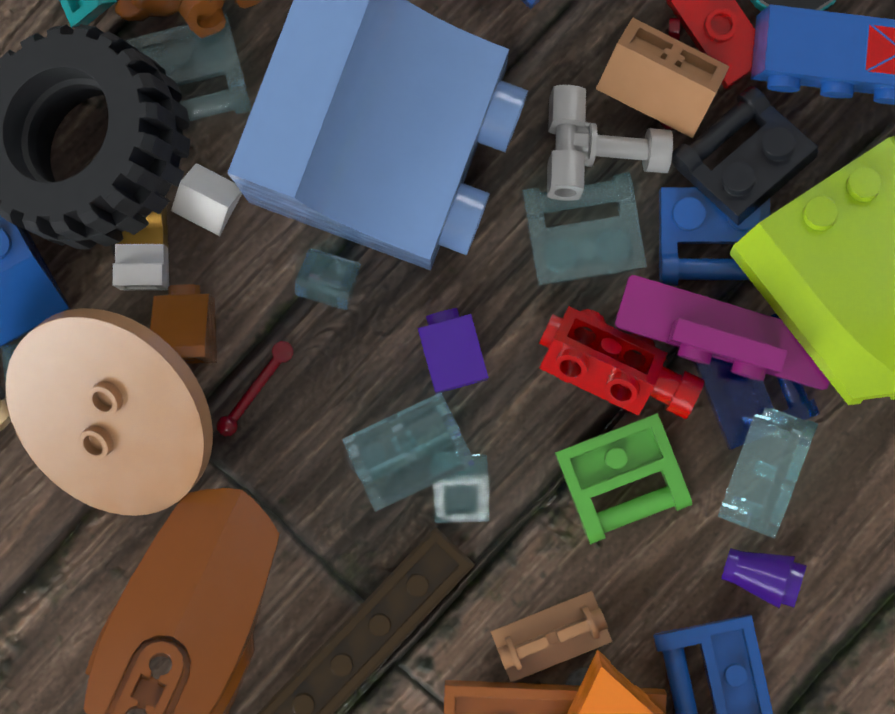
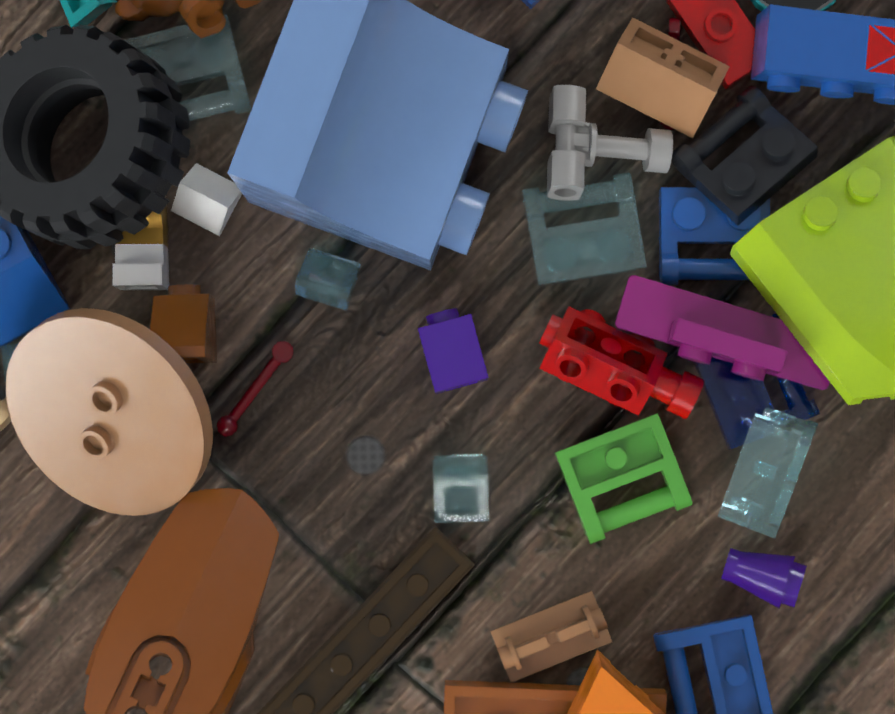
(408, 451): clear light blue hinge -> none

